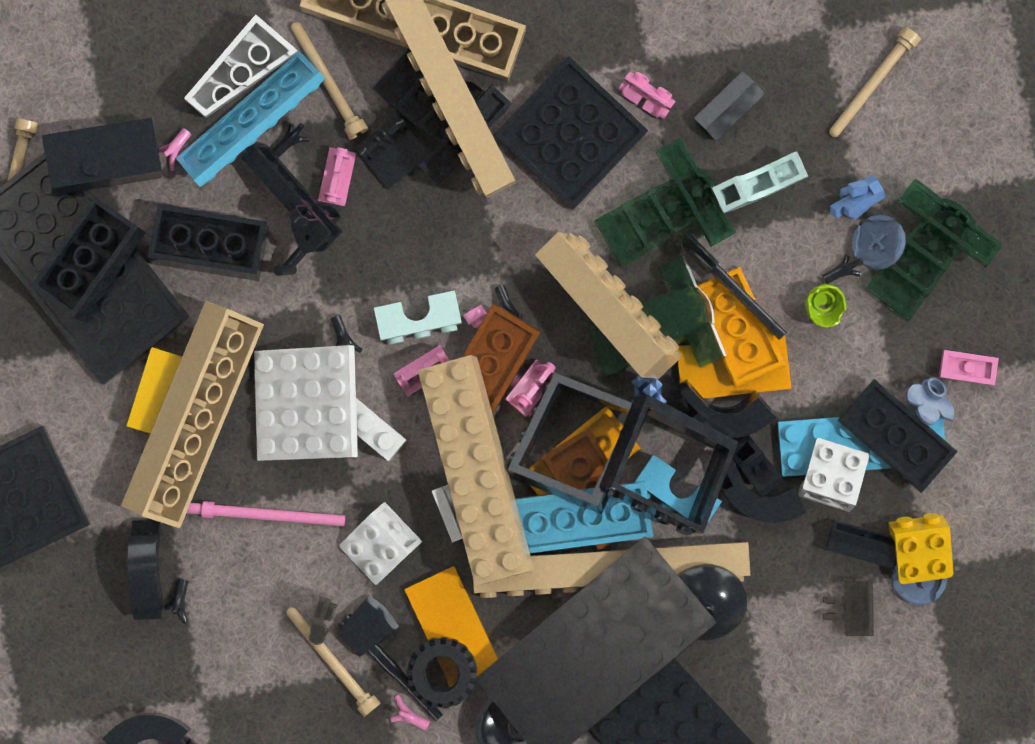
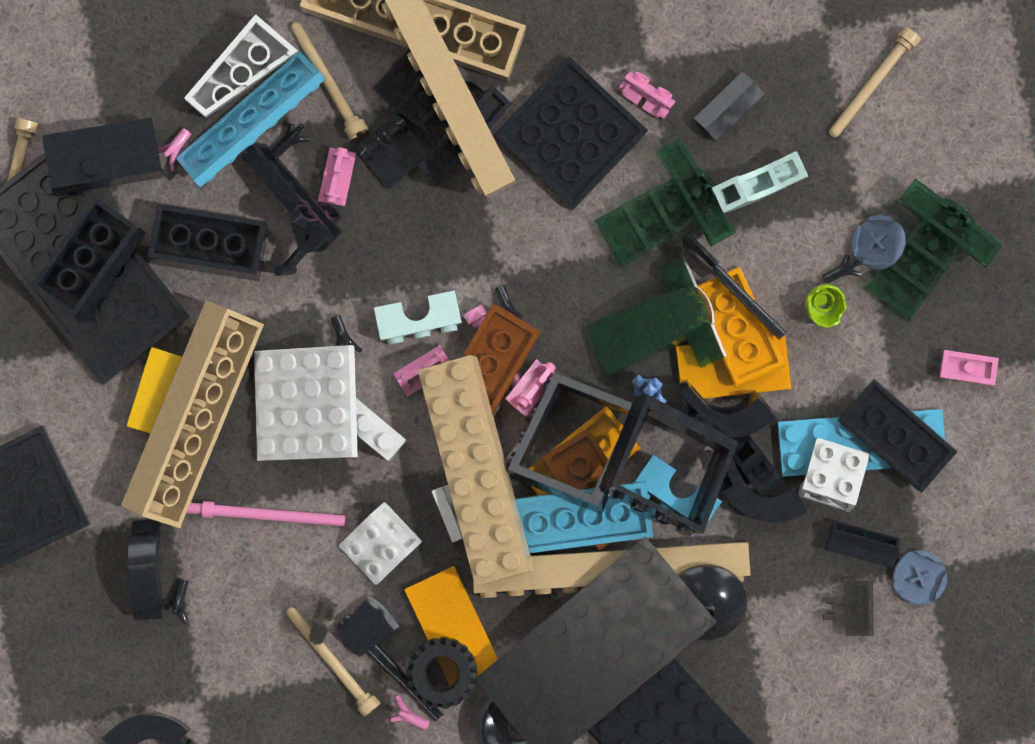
(609, 305): tan brick -> none
(858, 198): medium blue rock -> none
(922, 548): yellow bracket -> none
(930, 401): sand blue plate -> none

